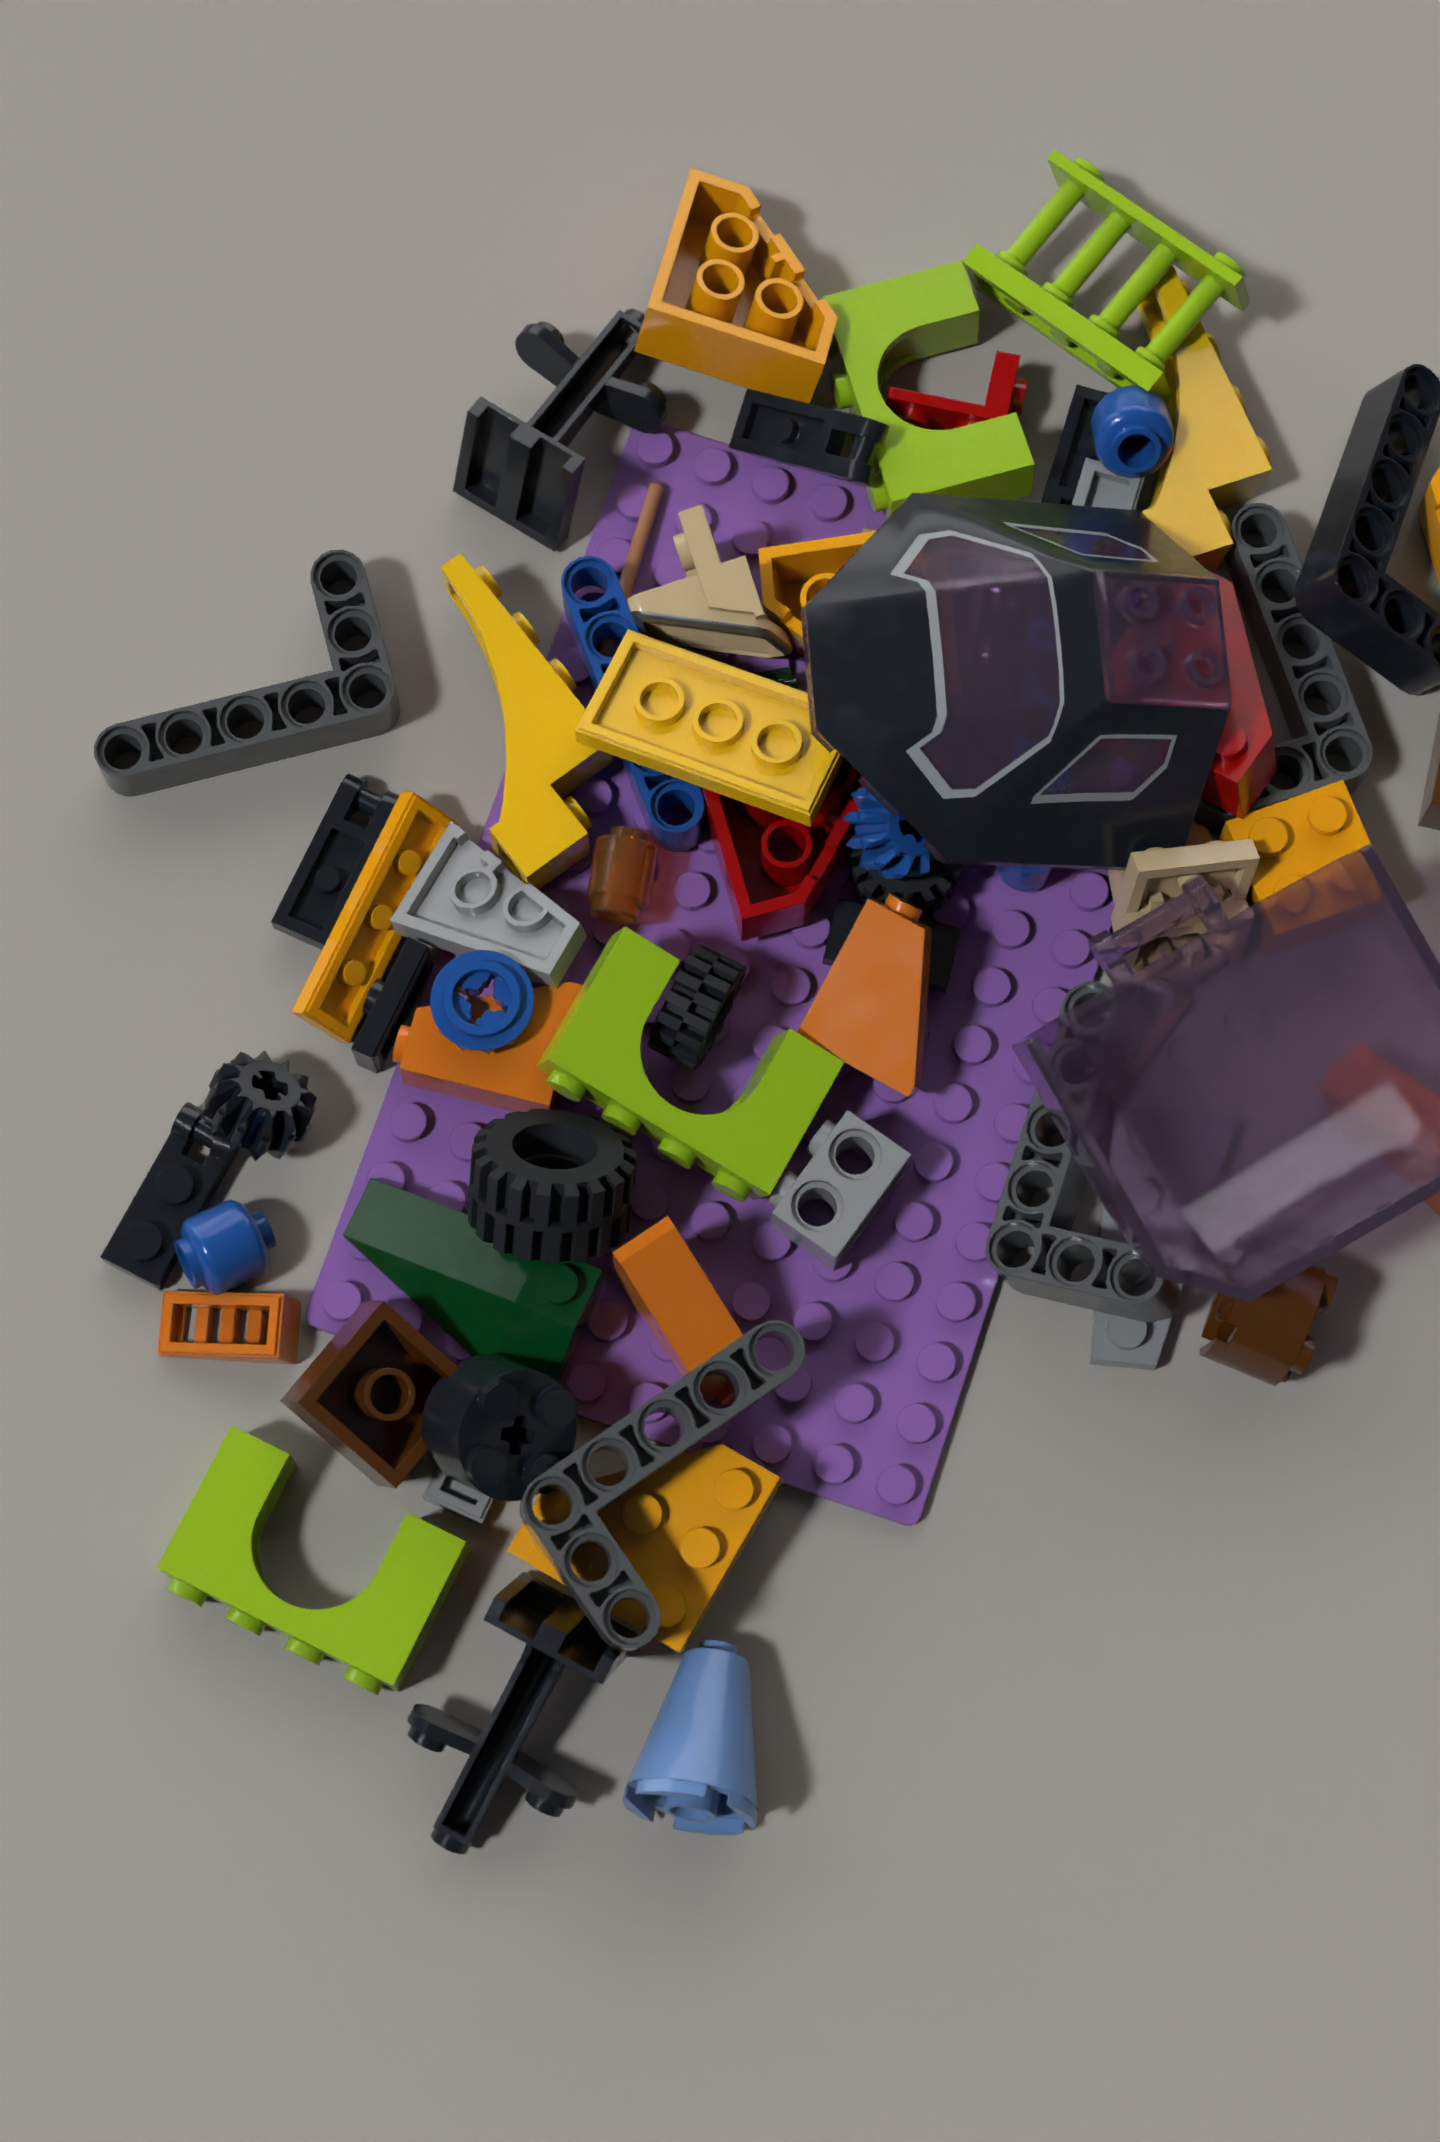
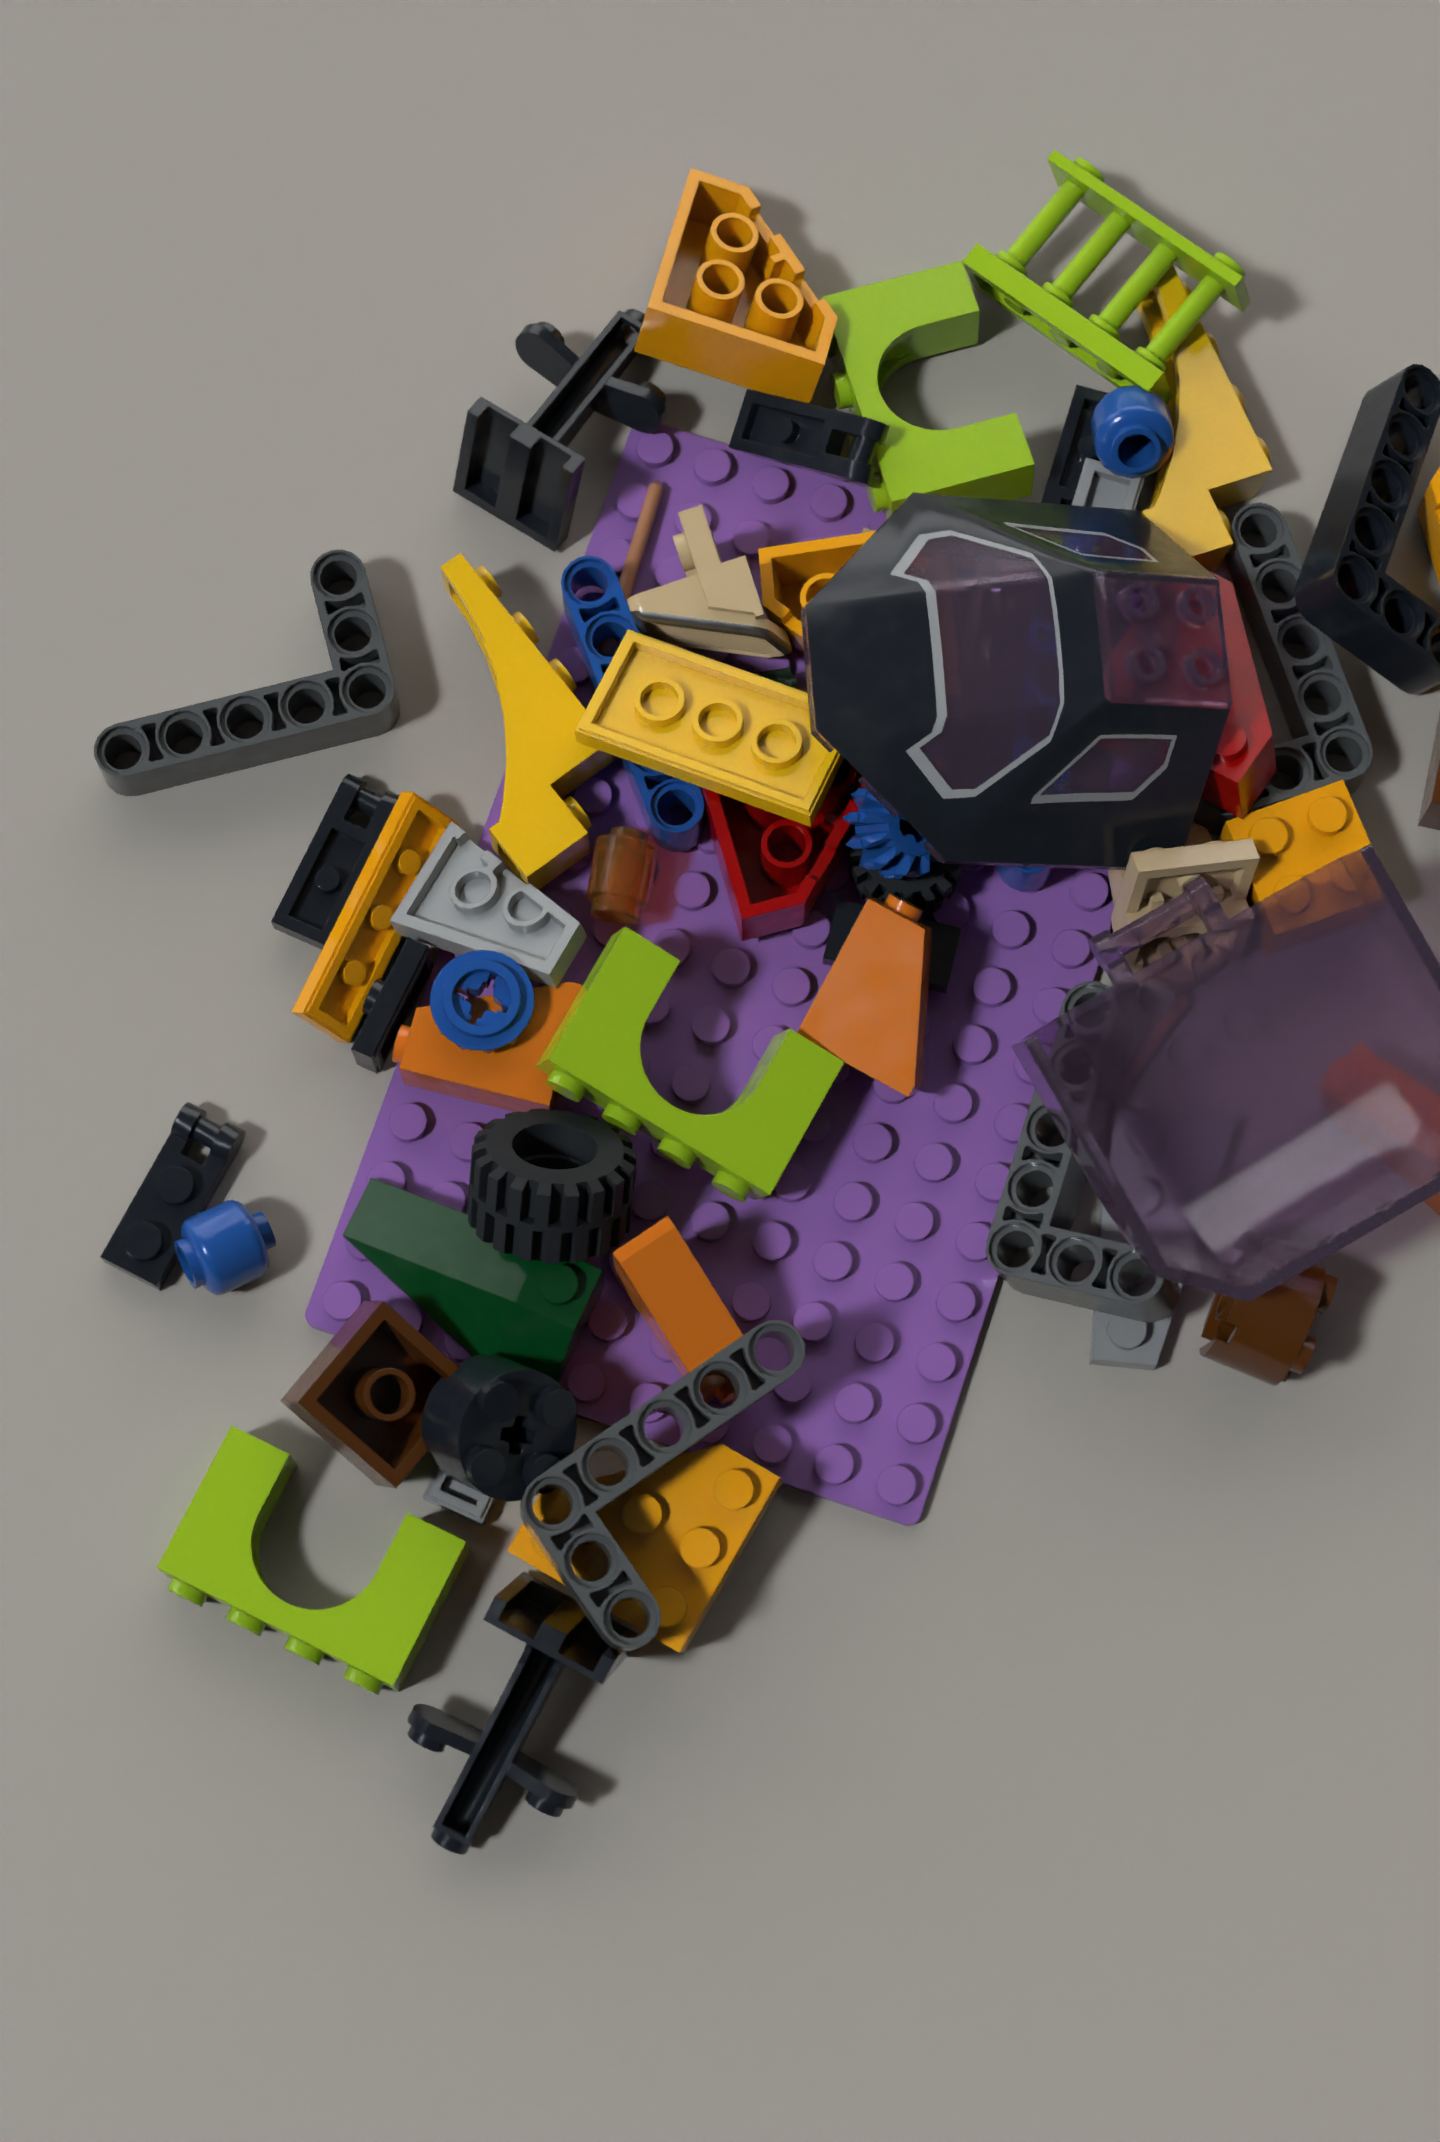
(259, 1105): black gear -> none
(281, 1333): orange slope -> none
(696, 1006): black tyre -> none
(701, 1747): medium blue cone -> none
(851, 1196): light grey brick -> none
(933, 412): red bracket -> none

